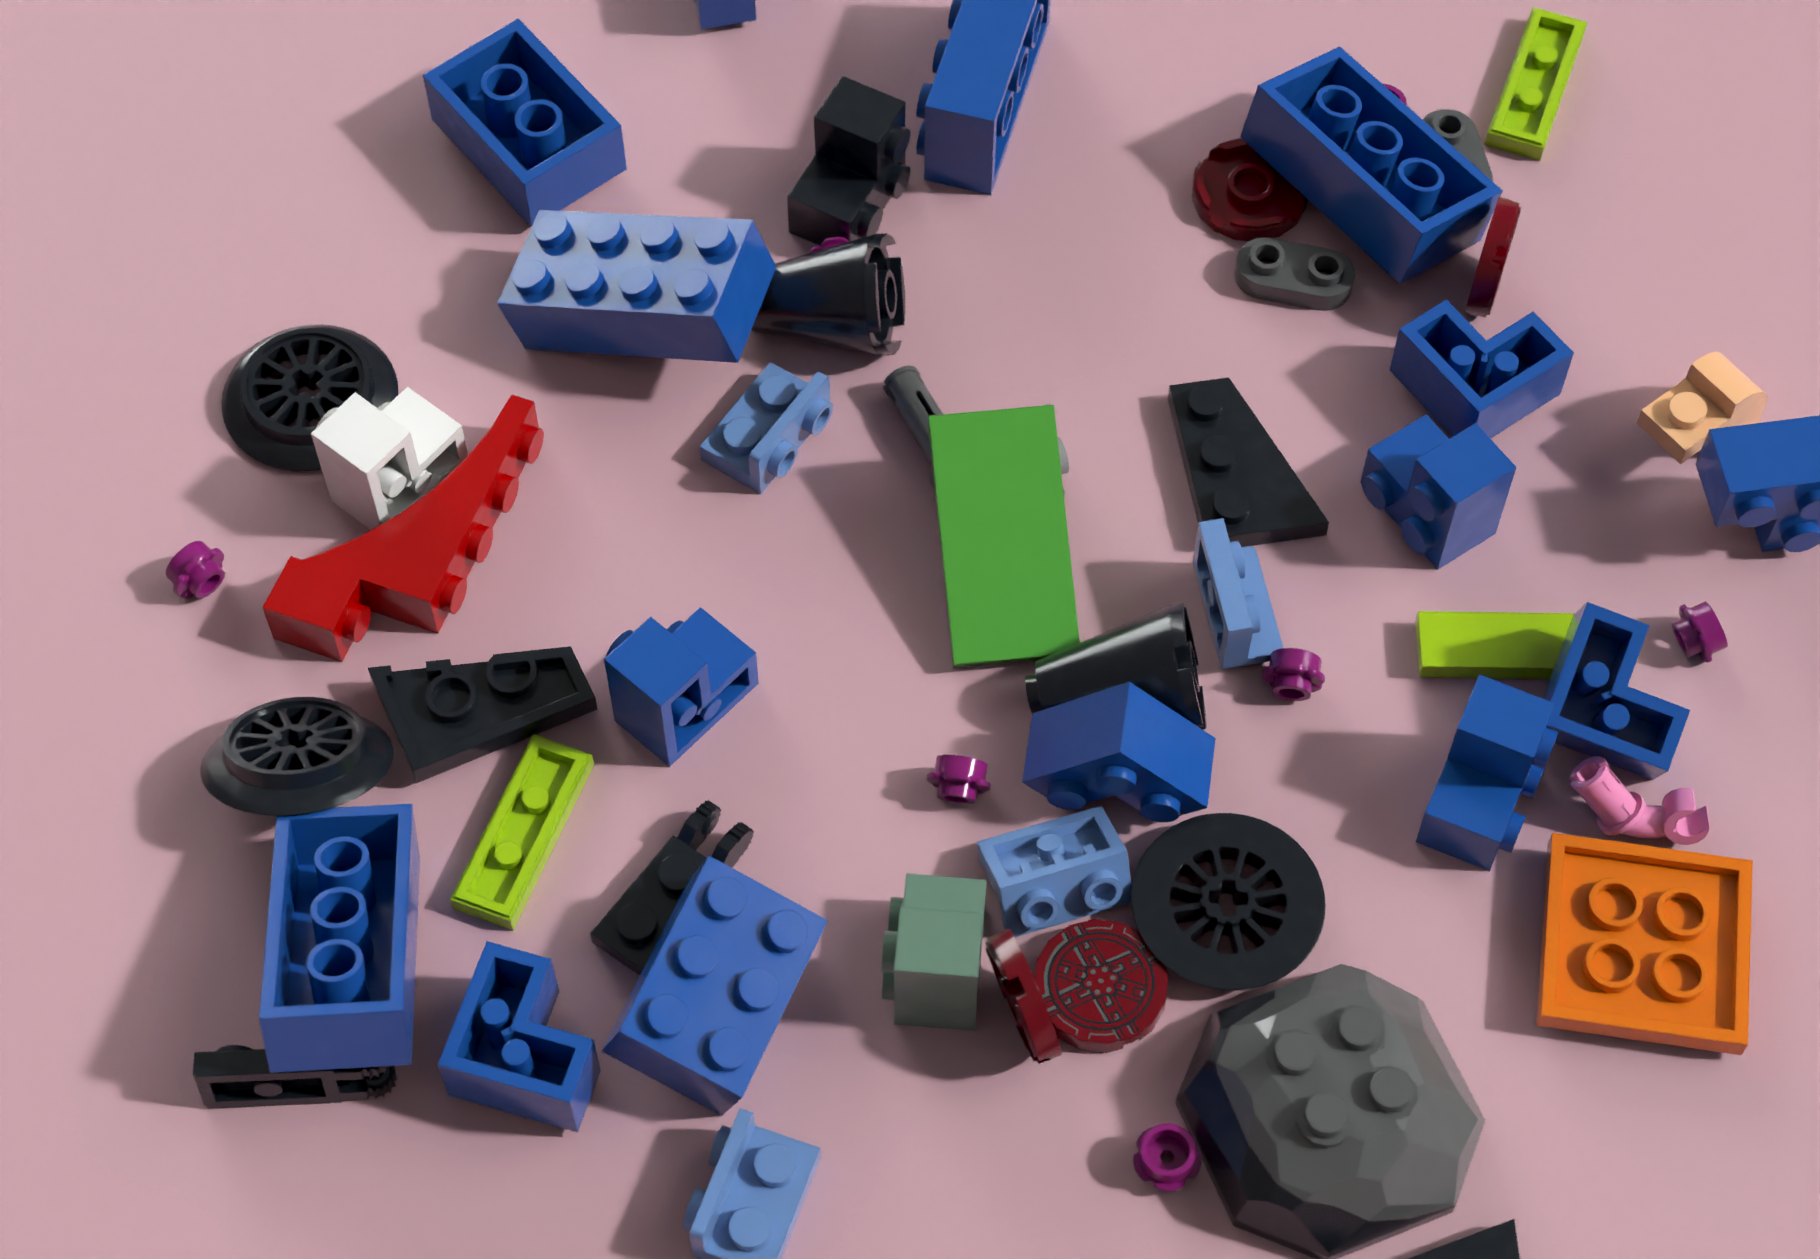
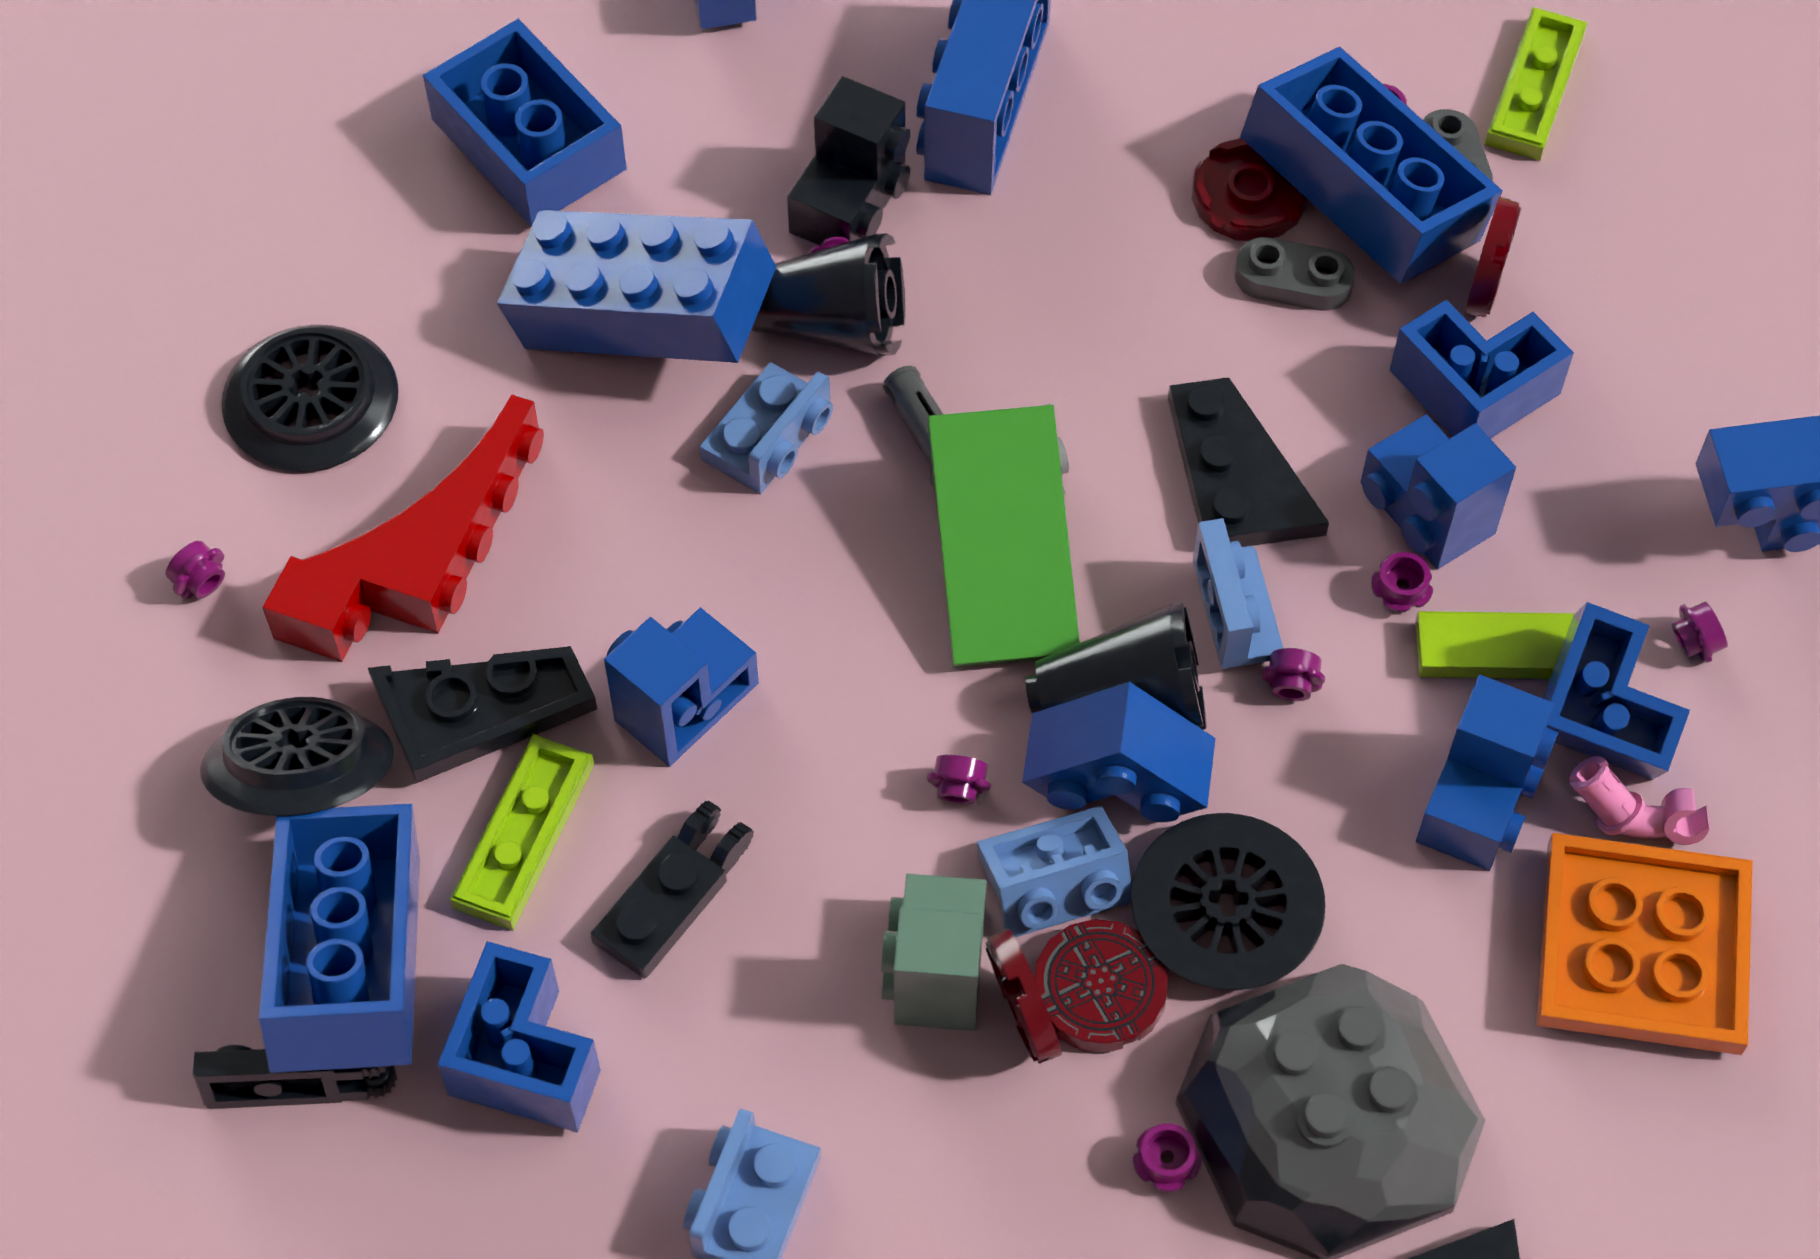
(386, 455): white brick -> none
(715, 986): blue brick -> none
(1403, 568): none -> magenta plate
(1708, 398): light nougat brick -> none

